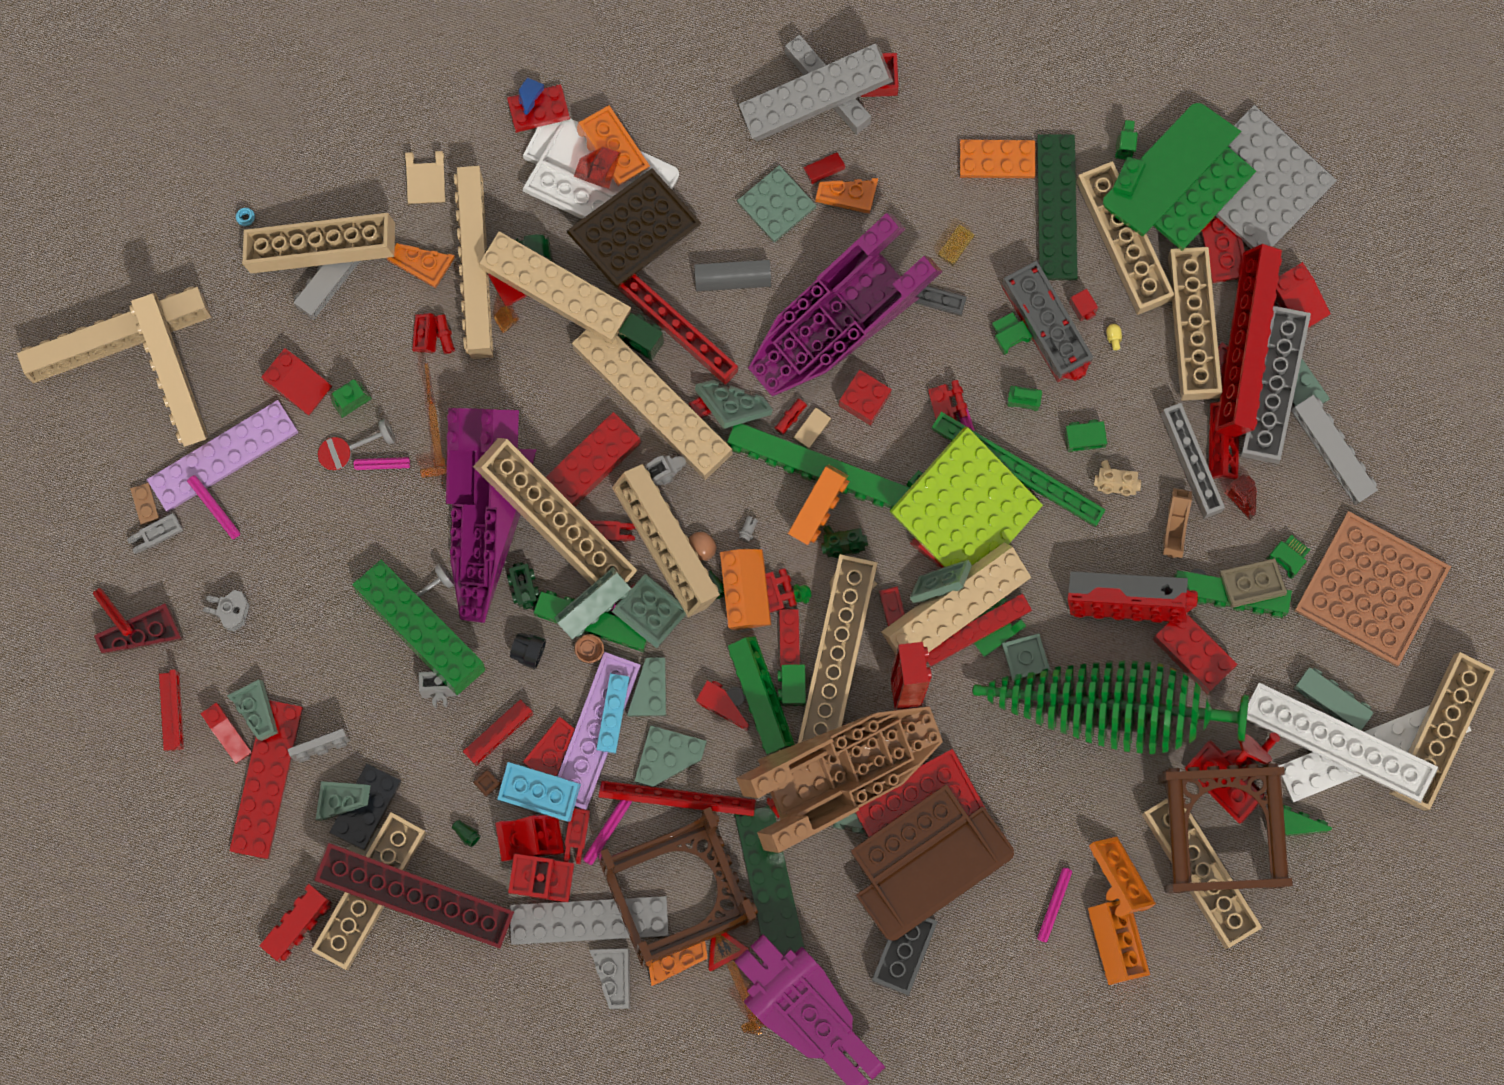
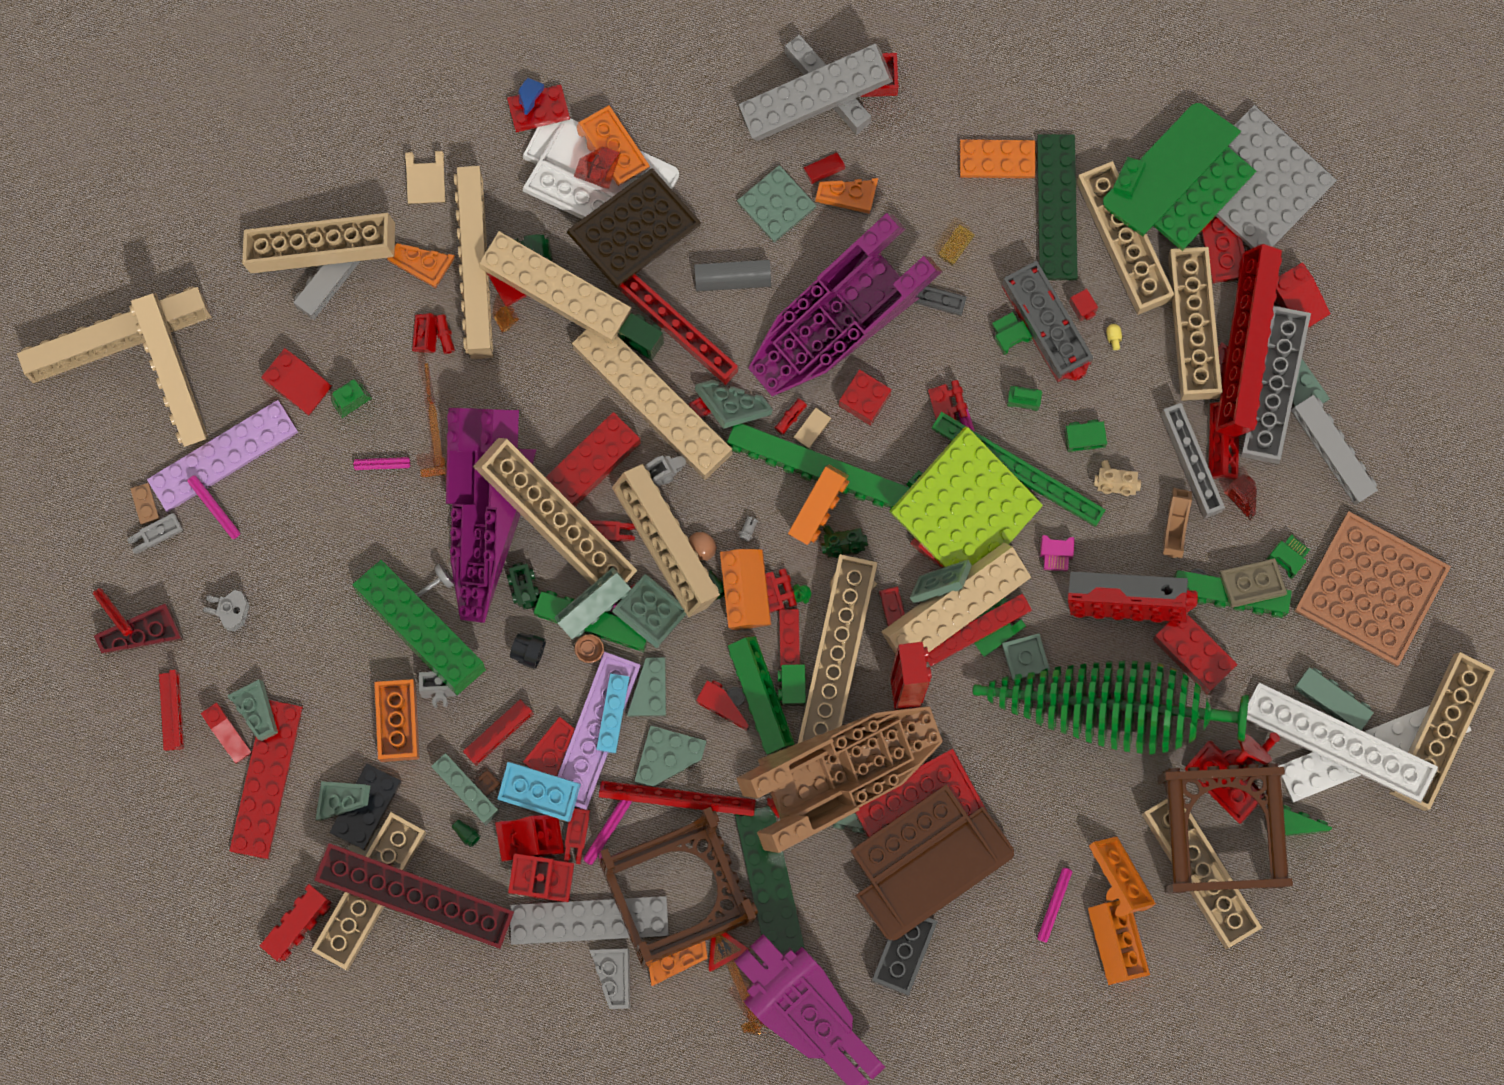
(245, 211): medium azure plate -> none
(319, 745): light grey plate -> none
(336, 452): piece -> none
(397, 720): none -> orange brick
(465, 789): none -> sand green brick
(1056, 553): none -> dark pink piece
(1126, 141): green piece -> none

